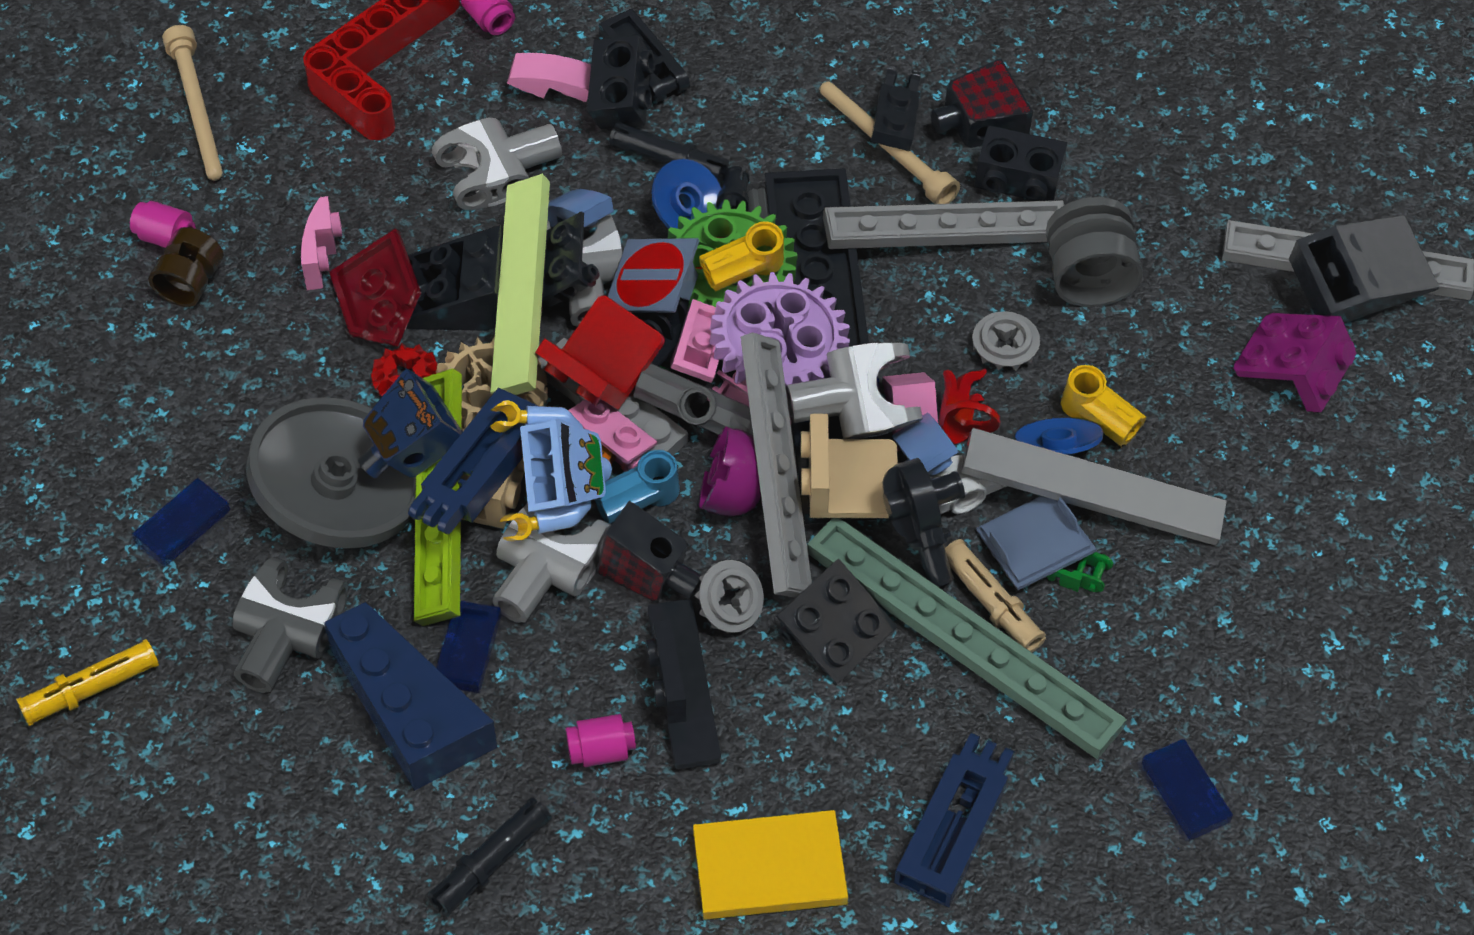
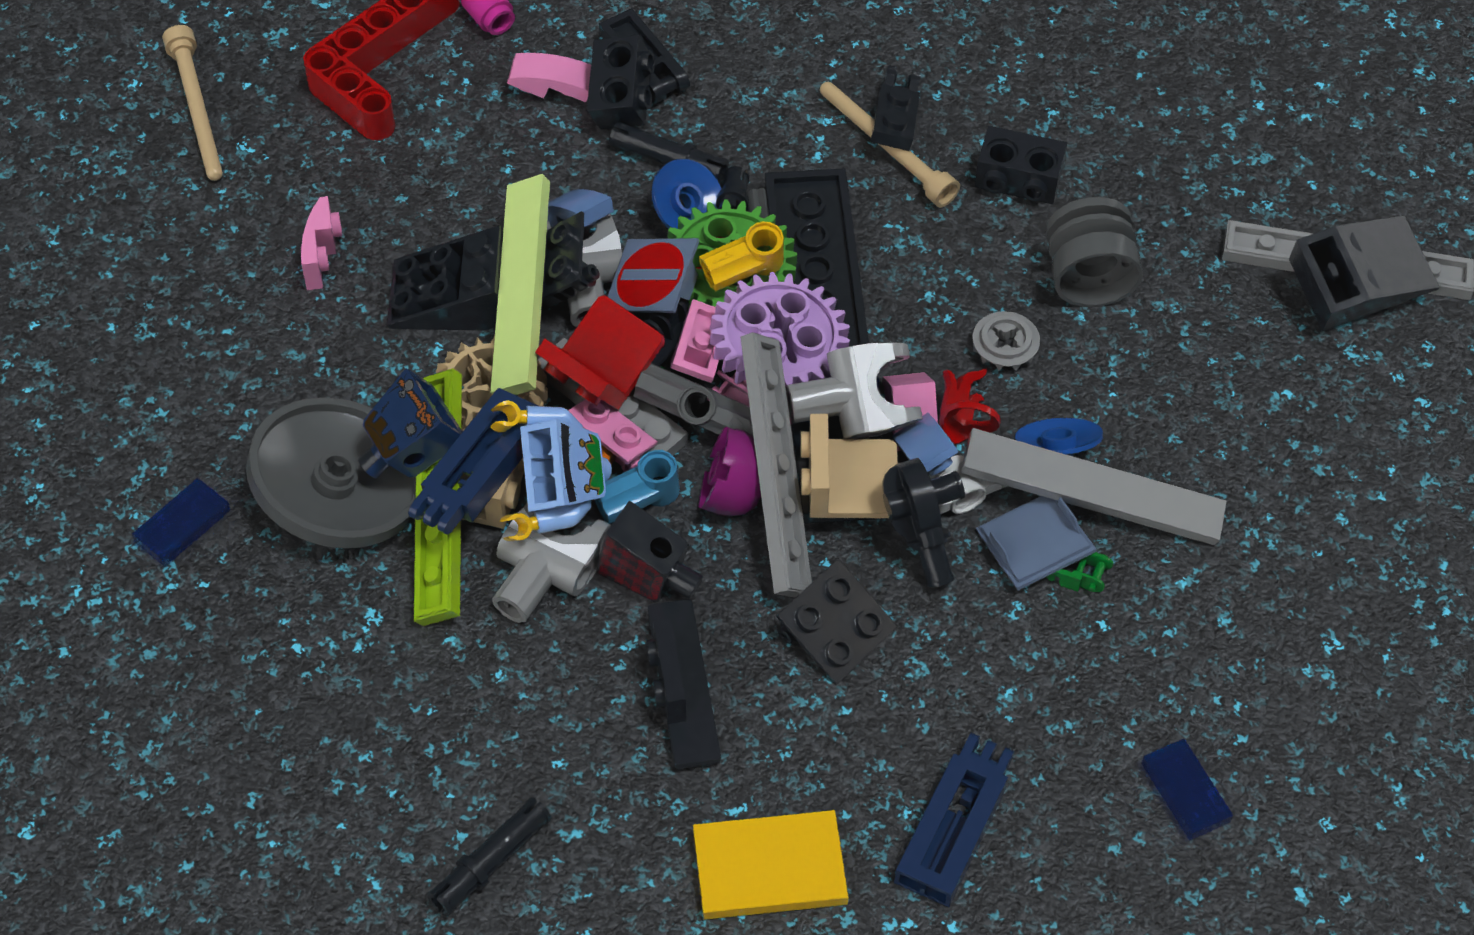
(87, 682): yellow pin -> none
(158, 222): dark pink brick -> none
(186, 267): dark brown wheel -> none
(282, 623): dark grey connector -> none
(377, 290): dark red tile -> none
(386, 371): red gear -> none
(412, 704): dark blue wedge -> none
(469, 645): clear blue tile -> none
(495, 158): light grey connector -> none
(600, 740): dark pink brick -> none
(746, 603): light grey gear -> none
(938, 224): light grey tile -> none
(970, 639): sand green plate -> none
(981, 100): black torso -> none
(1004, 610): tan pin -> none
(1101, 404): yellow piece -> none
(1301, 349): magenta bracket -> none

